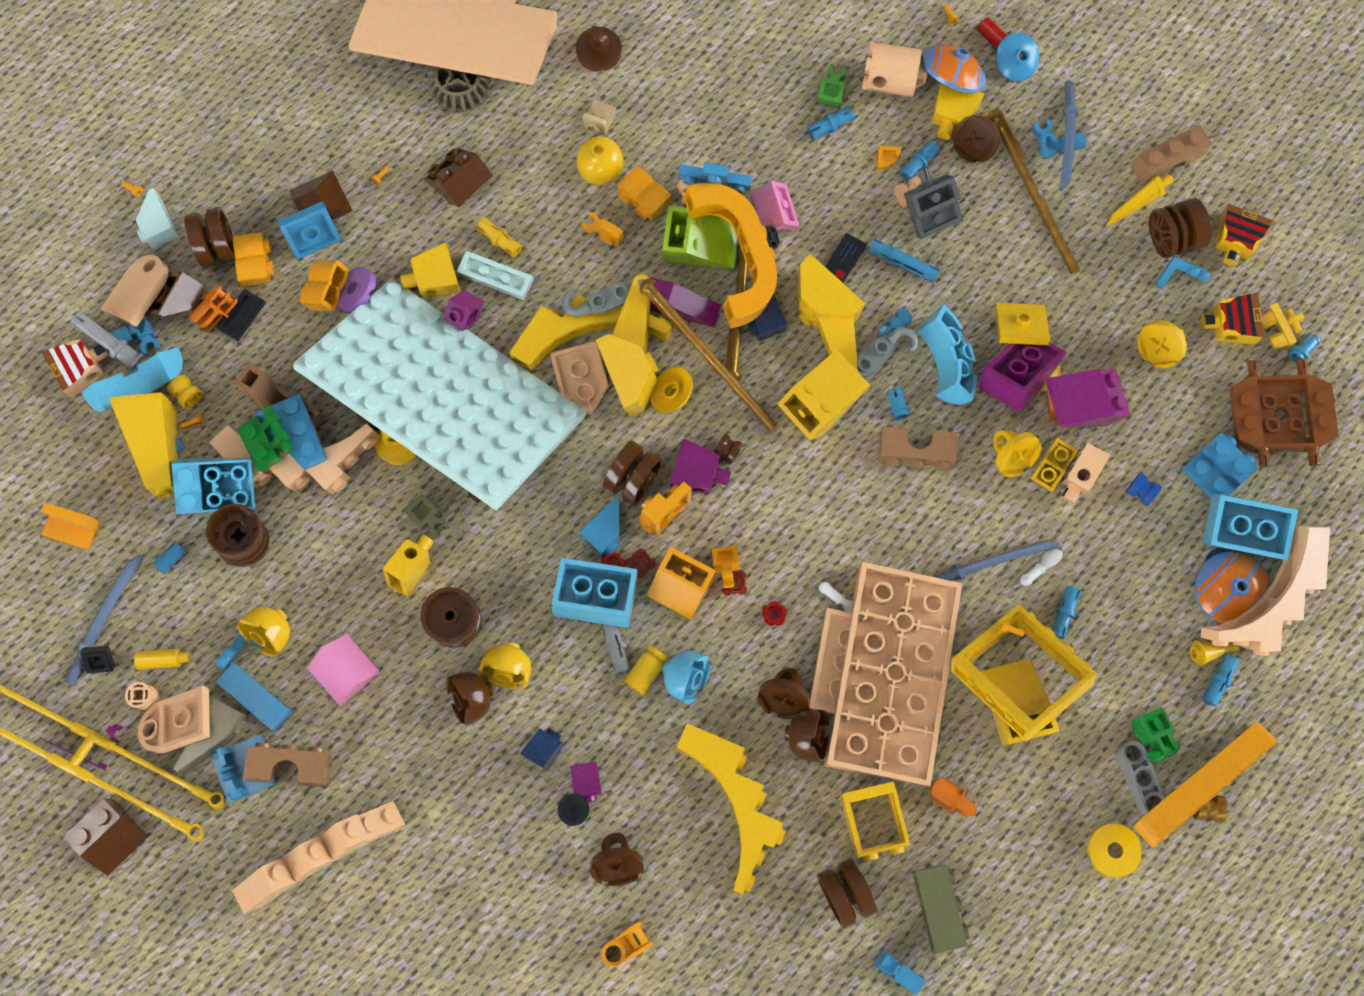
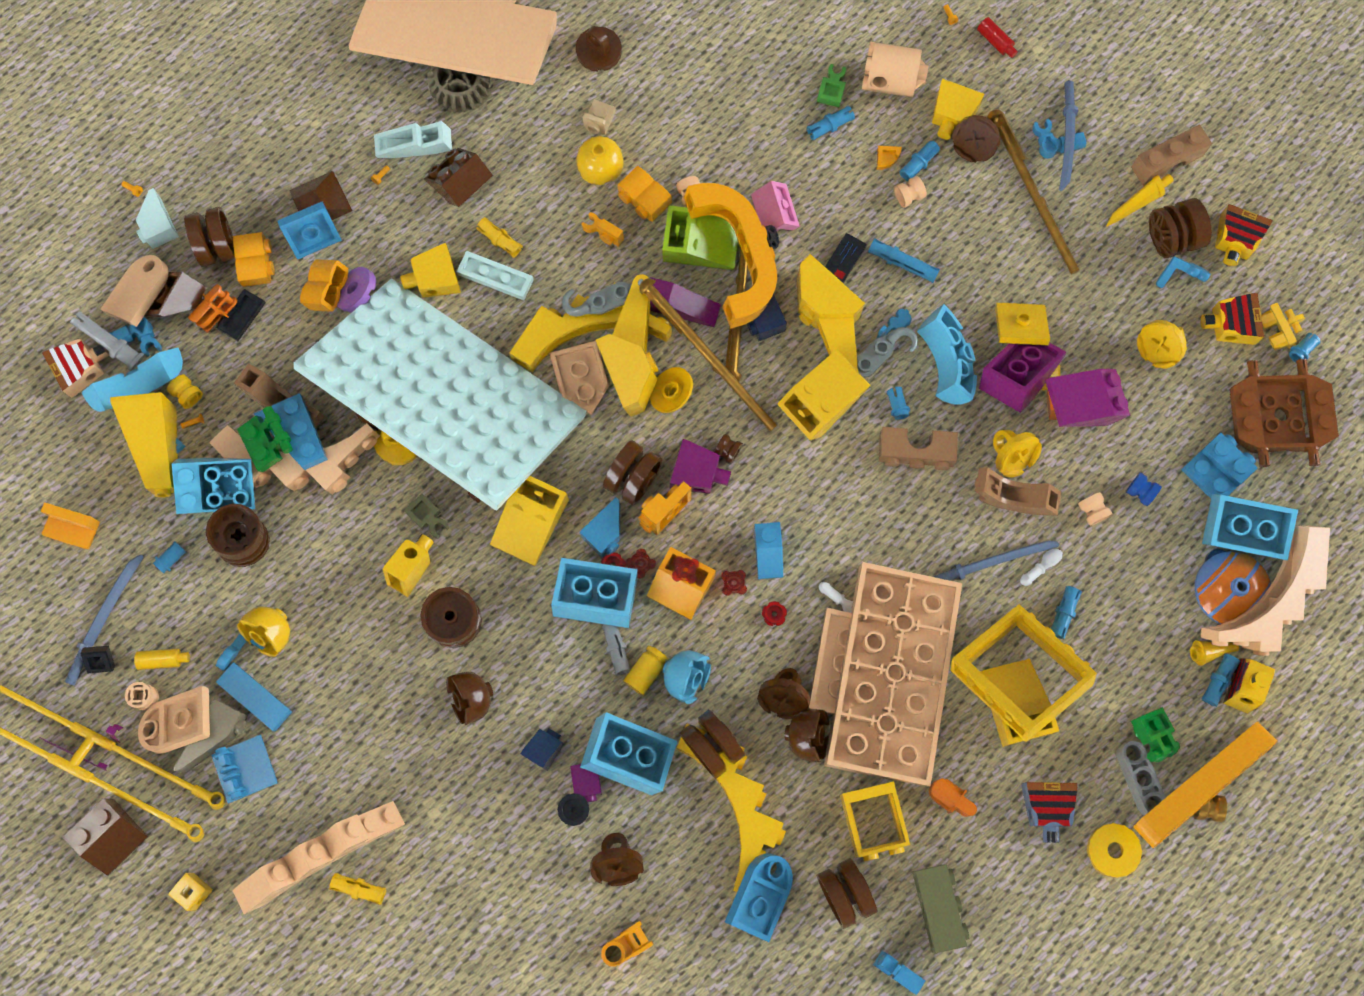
(185, 884): none -> yellow piece
(264, 761): medium nougat arch -> none
(342, 668): bright pink slope -> none
(357, 888): none -> yellow pin
(413, 141): none -> light aqua slope
(463, 310): magenta brick -> none
(506, 666): yellow cylinder -> none
(529, 520): none -> yellow slope
(629, 754): none -> medium azure brick
(680, 564): none -> clear red plate
(714, 174): dark azure plate -> none
(715, 741): none -> reddish brown wheel
(725, 561): light orange plate -> none
(761, 896): none -> dark azure tile
(768, 550): none -> dark azure slope
(933, 204): dark grey plate -> none
(954, 68): dish -> none
(1006, 627): light orange piece -> none
(1008, 57): dark azure dish -> none
(1017, 496): none -> medium nougat arch
(1050, 806): none -> torso
(1054, 465): yellow slope -> none
(1089, 463): light nougat torso -> none
(1095, 509): none -> light nougat wheel
(1251, 682): none -> yellow torso

